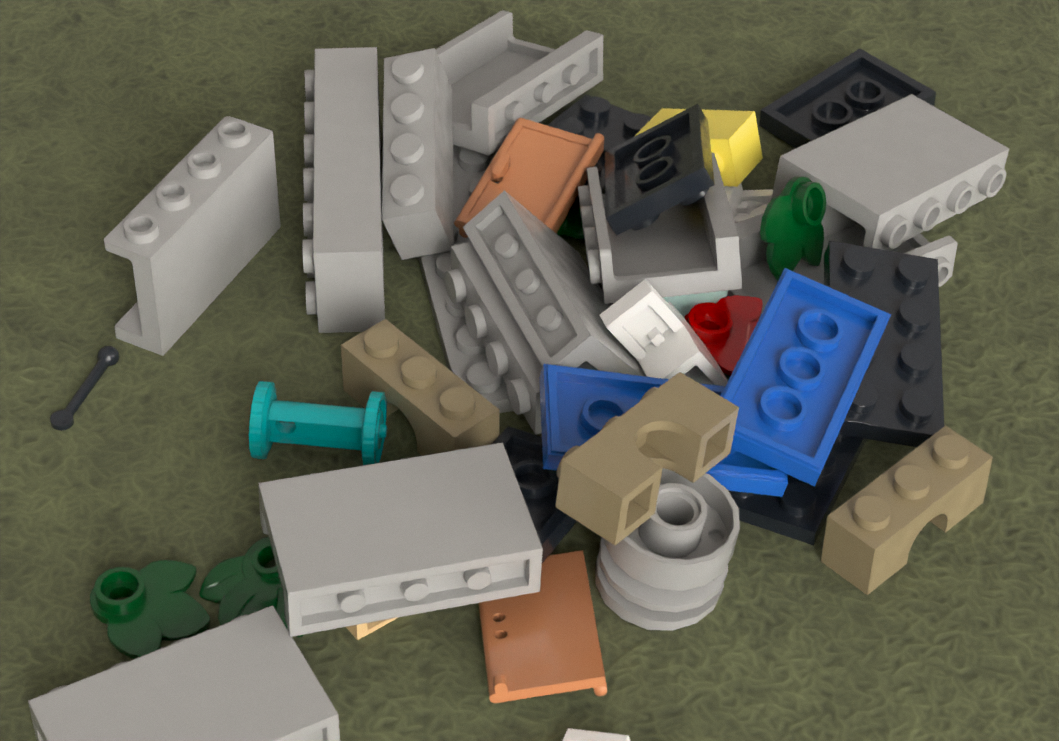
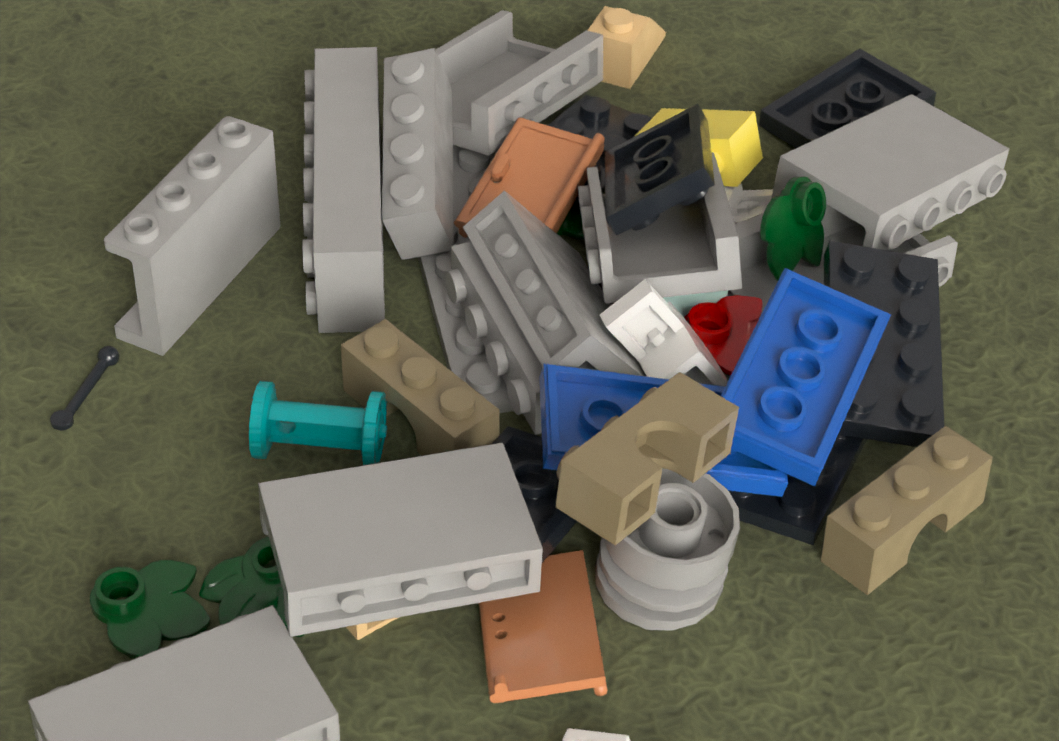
(627, 44): none -> tan slope

